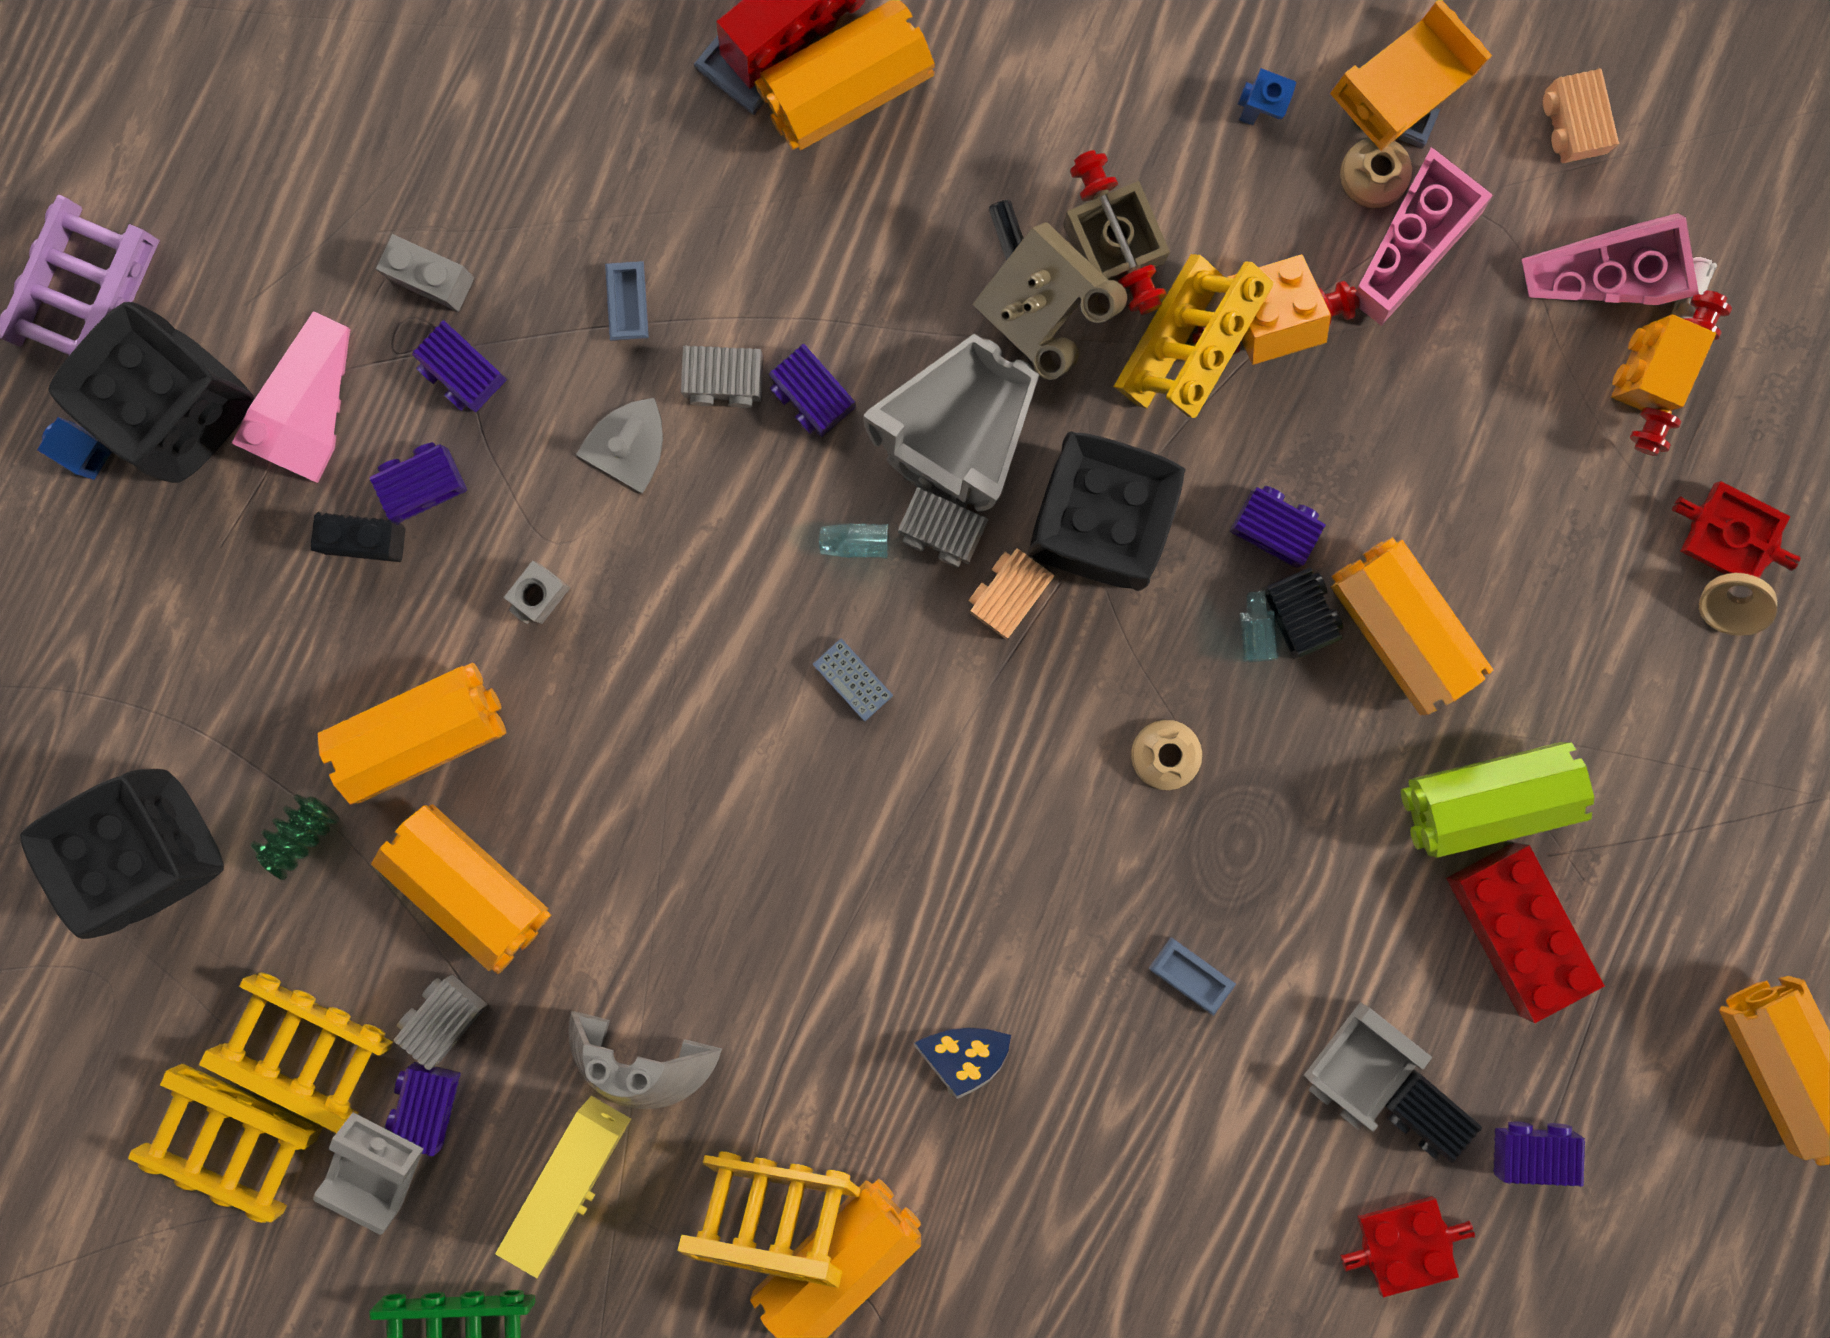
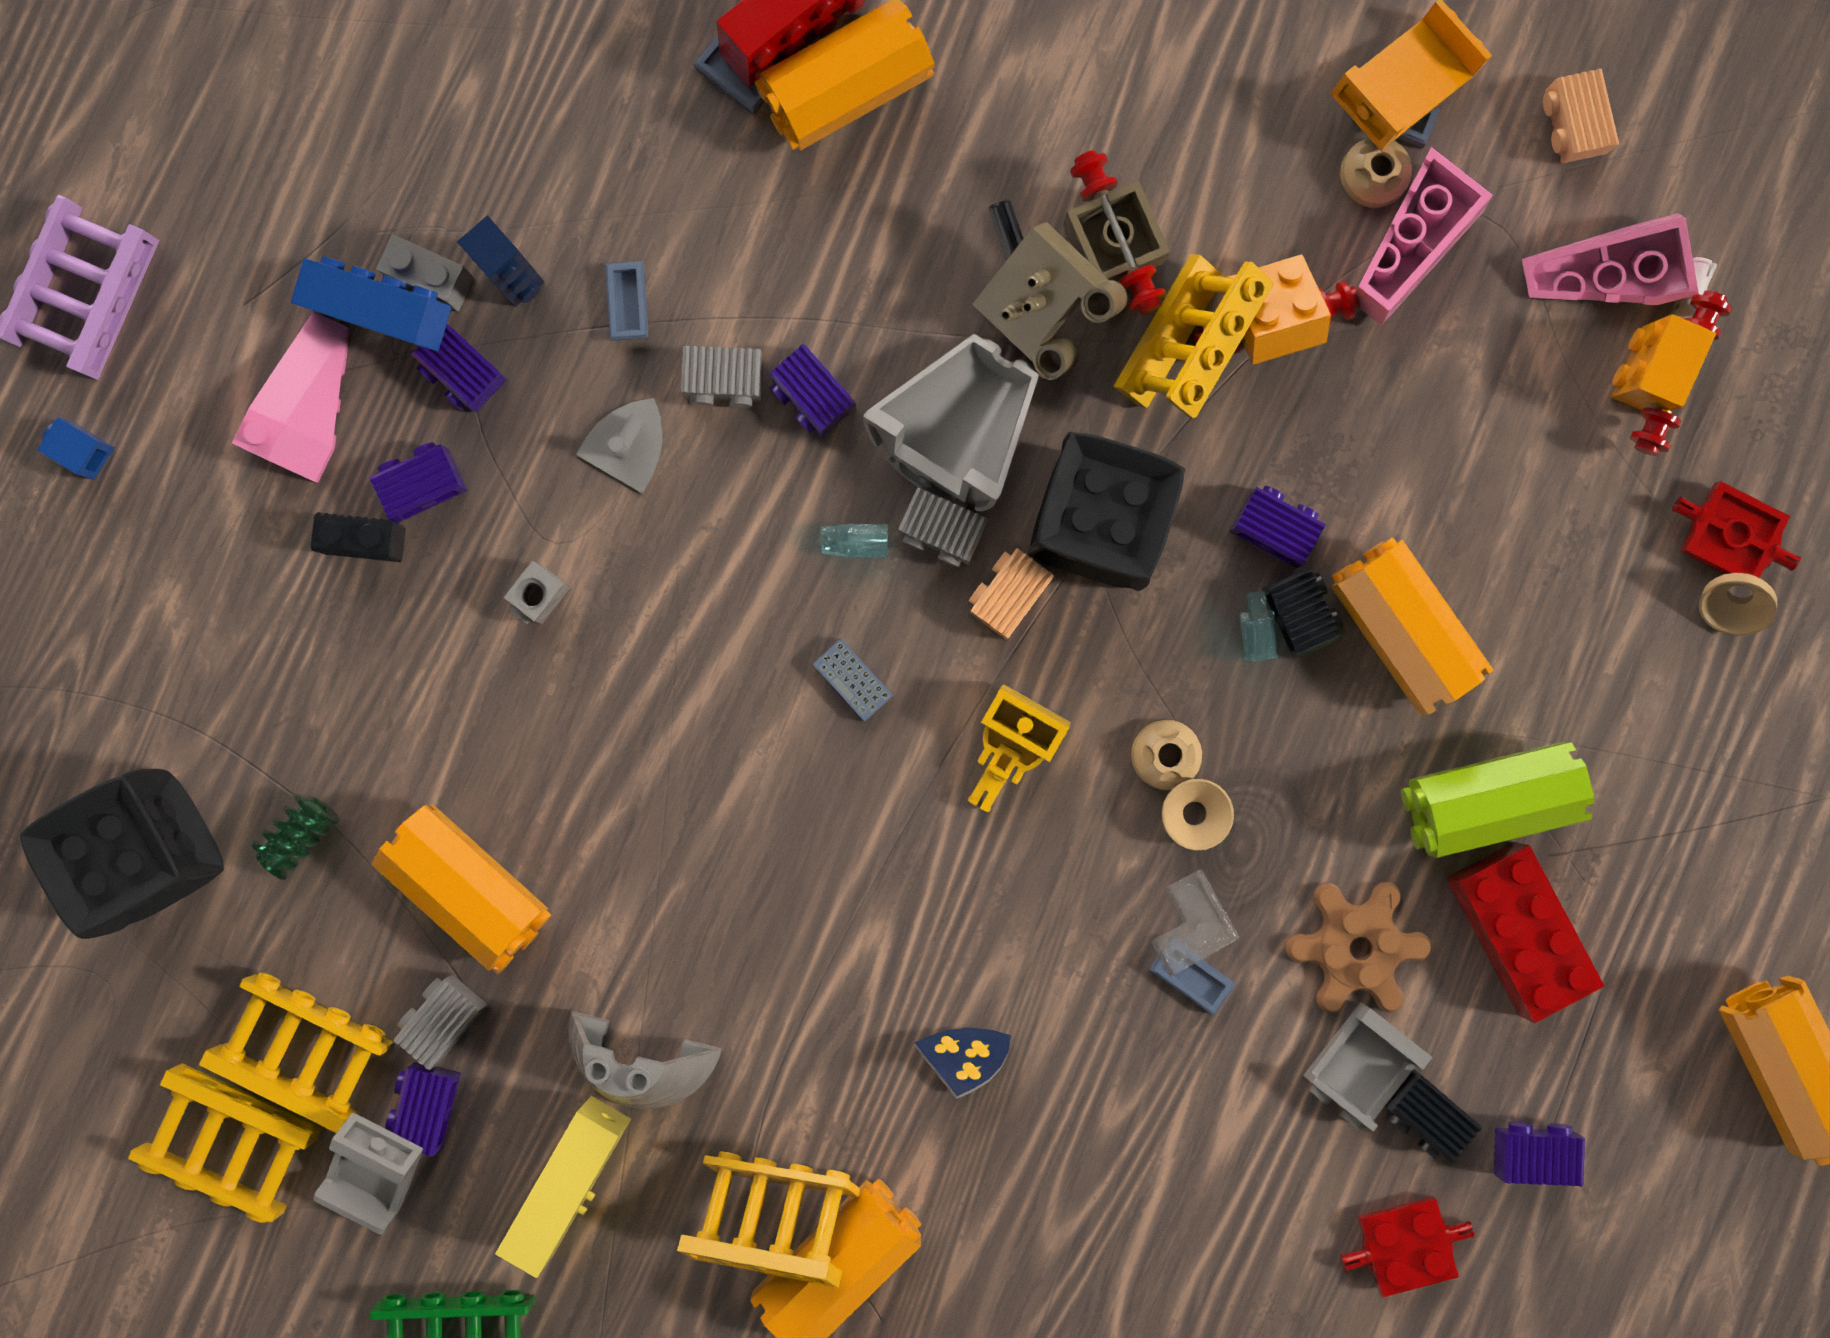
(150, 393): black piece -> none
(370, 303): none -> blue brick
(411, 734): light orange brick -> none
(501, 261): none -> dark blue brick
(1018, 736): none -> yellow brick
(1203, 926): none -> clear plate
(1217, 819): none -> tan piece
(1267, 95): blue bracket -> none
(1332, 942): none -> medium nougat plate

